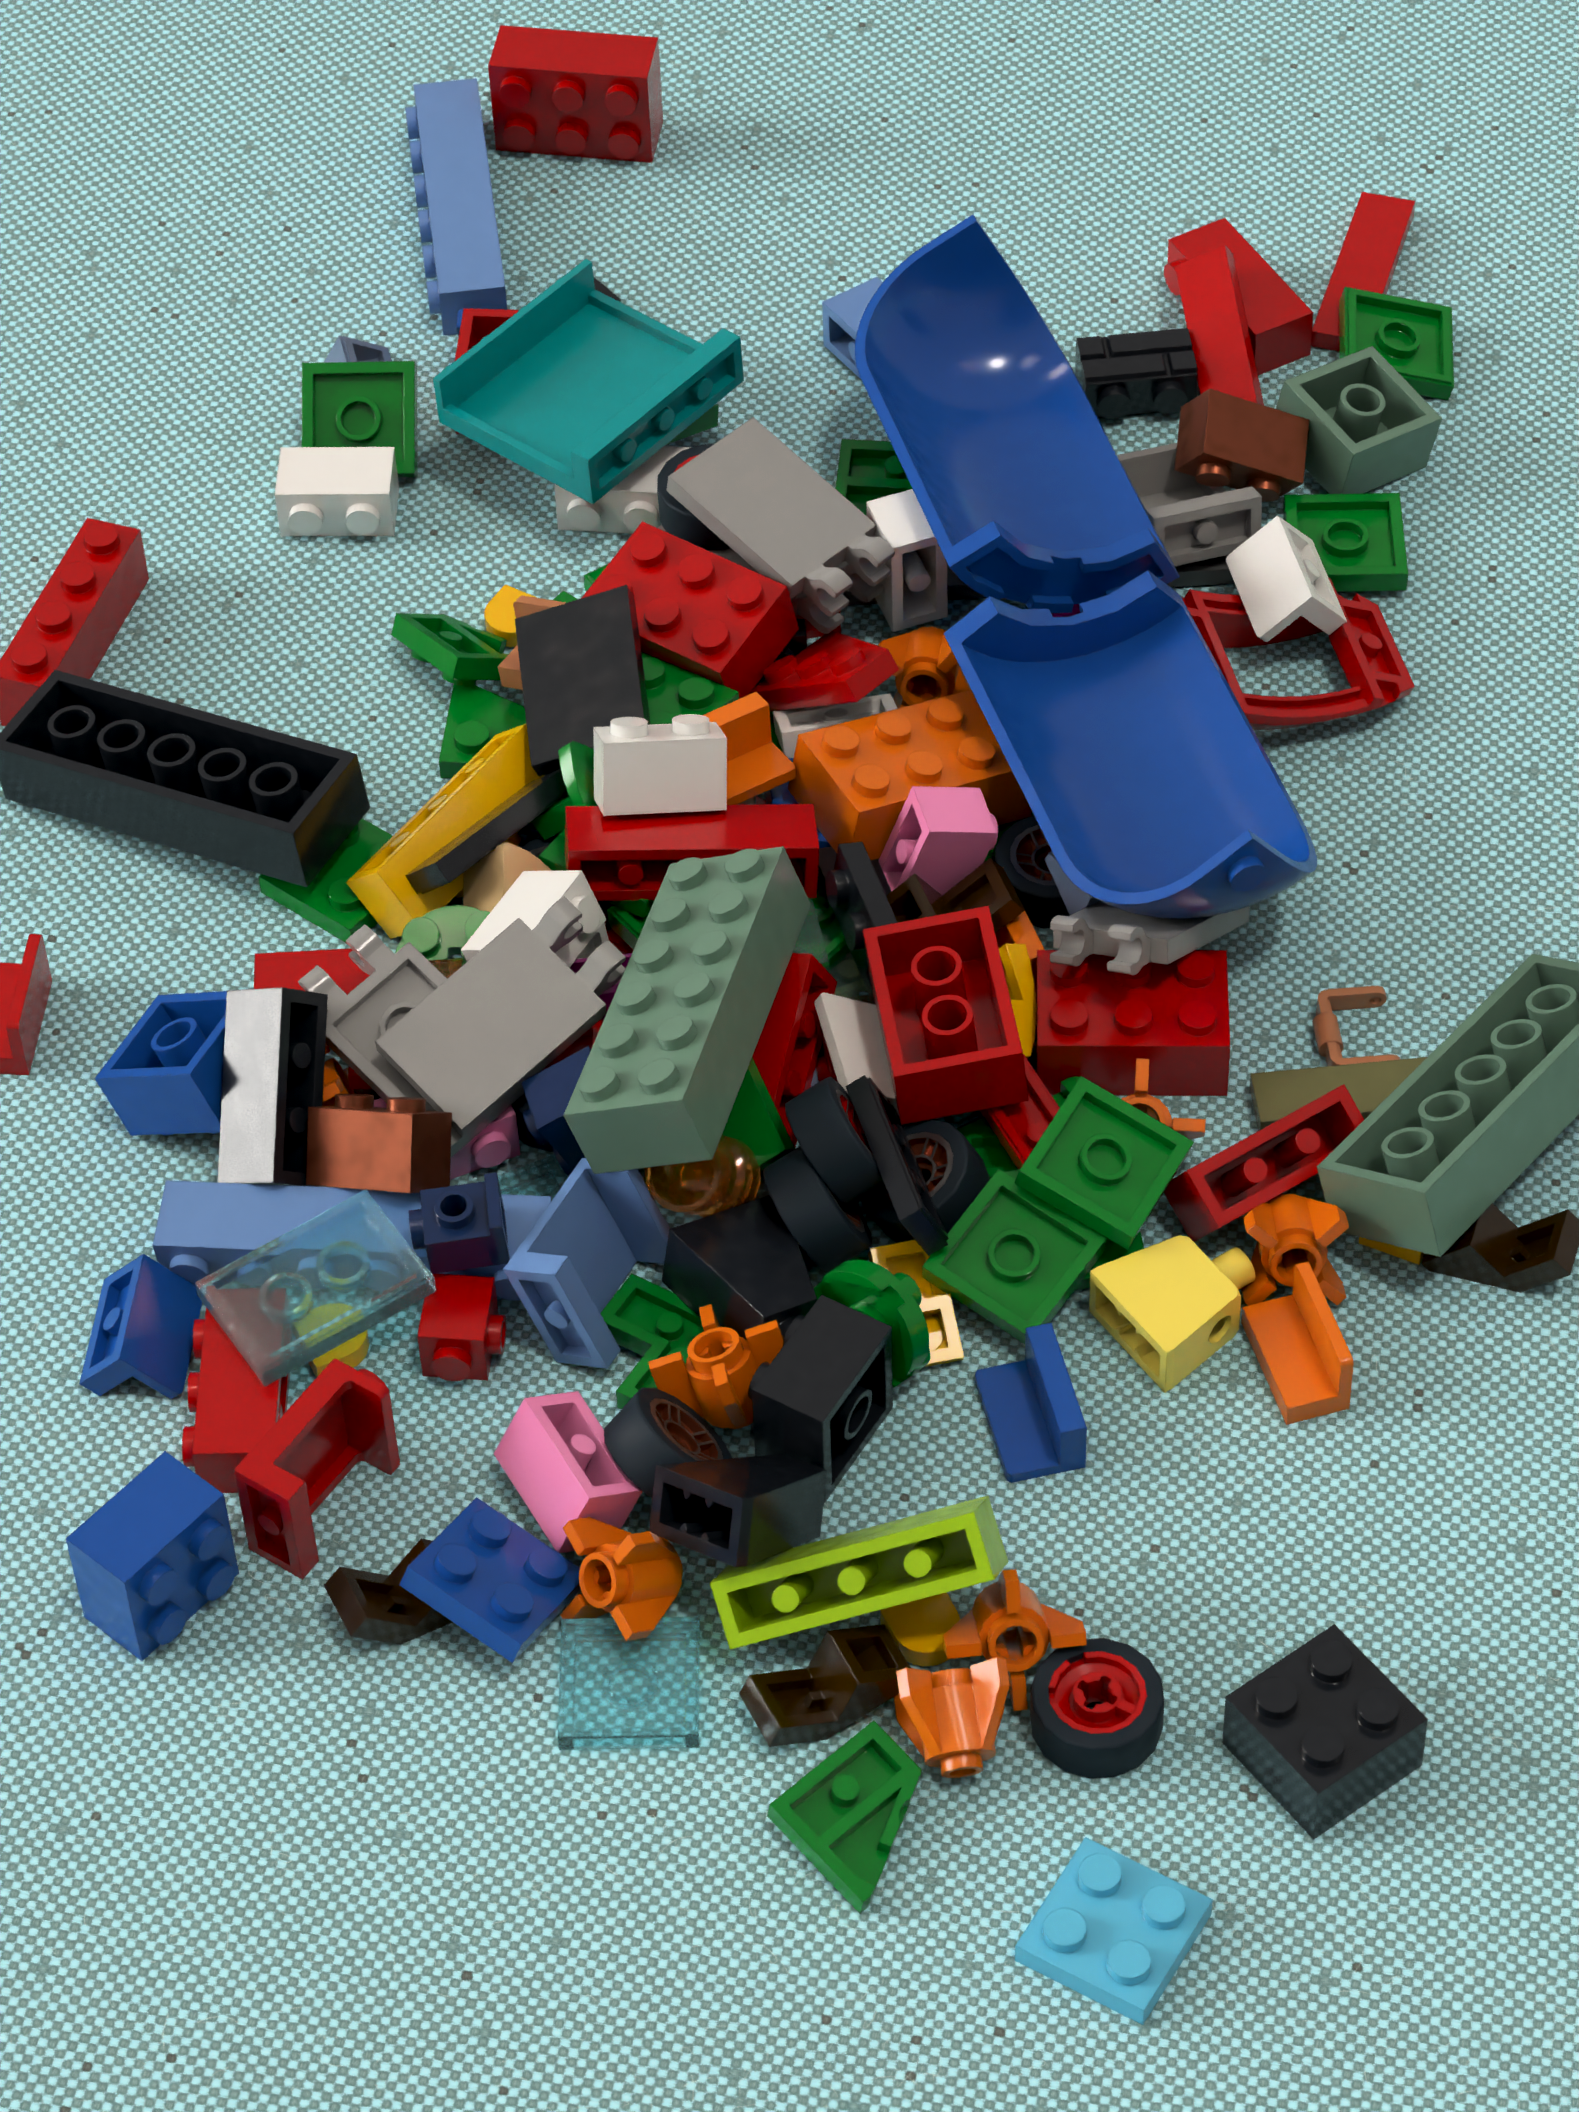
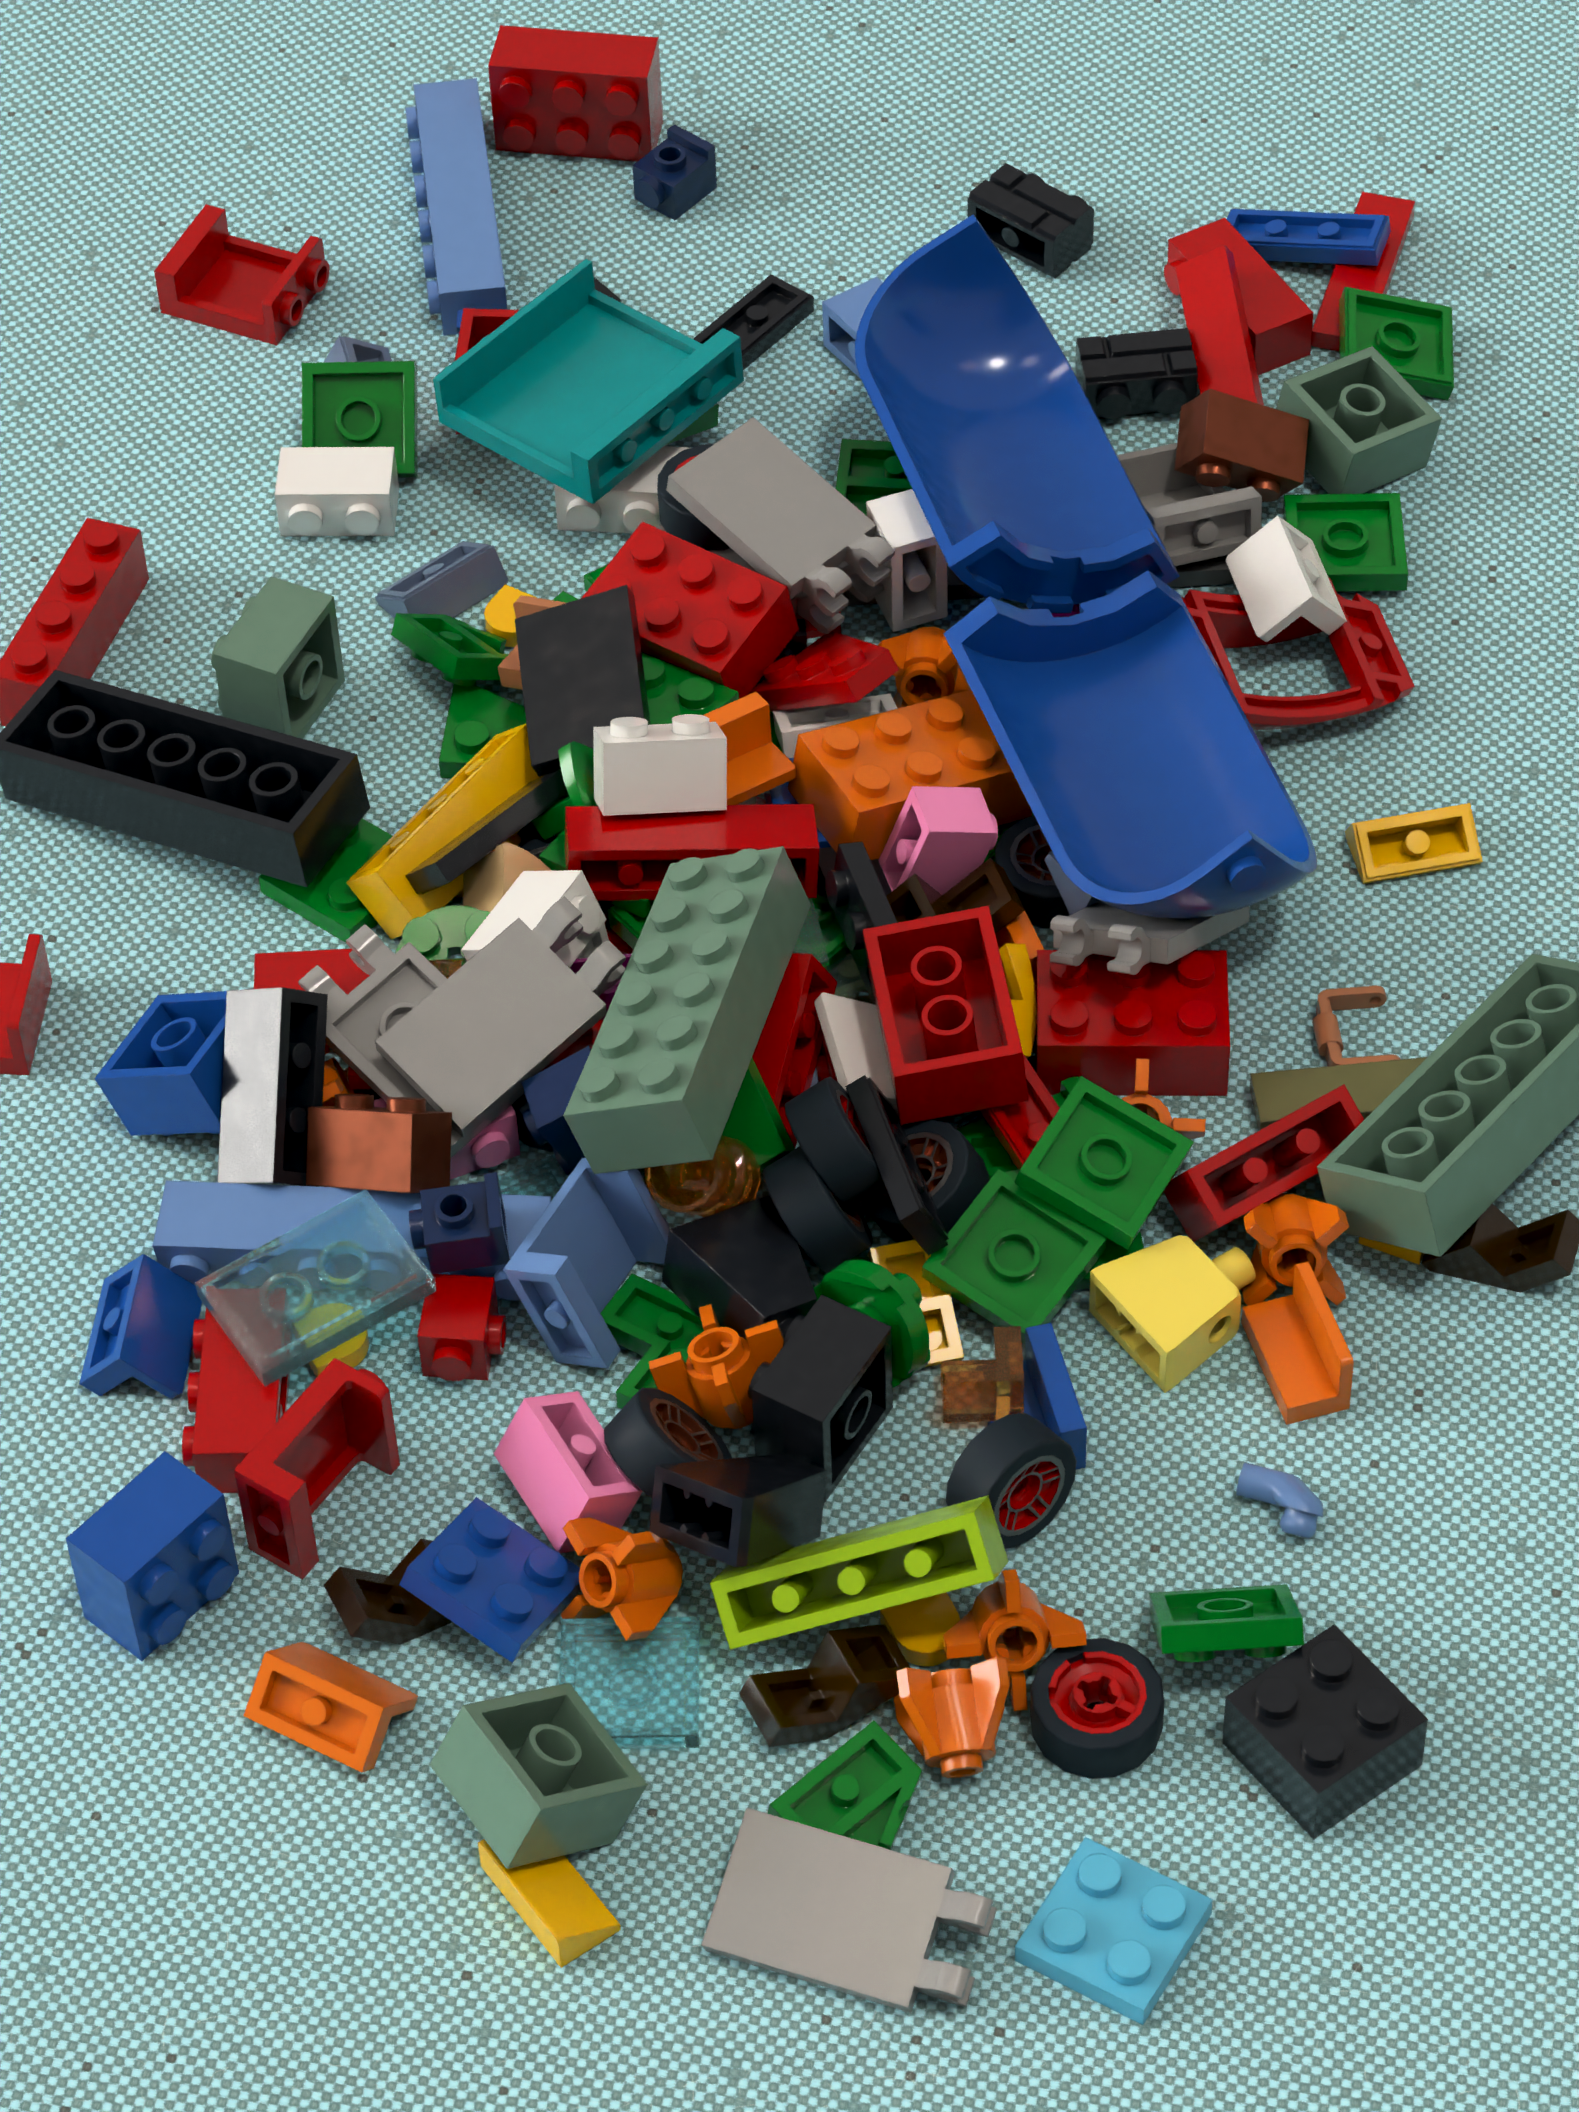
(238, 281): none -> red panel
(280, 659): none -> sand green brick
(326, 1703): none -> orange panel
(447, 582): none -> sand blue slope
(538, 1775): none -> sand green brick
(553, 1903): none -> yellow slope
(675, 173): none -> dark blue brick
(762, 317): none -> black tile
(841, 1913): none -> light grey tile
(985, 1387): none -> clear orange panel
(1021, 1470): none -> black wheel
(1033, 219): none -> black brick
(1211, 1620): none -> green plate
(1282, 1490): none -> medium blue arm
(1313, 235): none -> blue tile
(1414, 843): none -> yellow slope

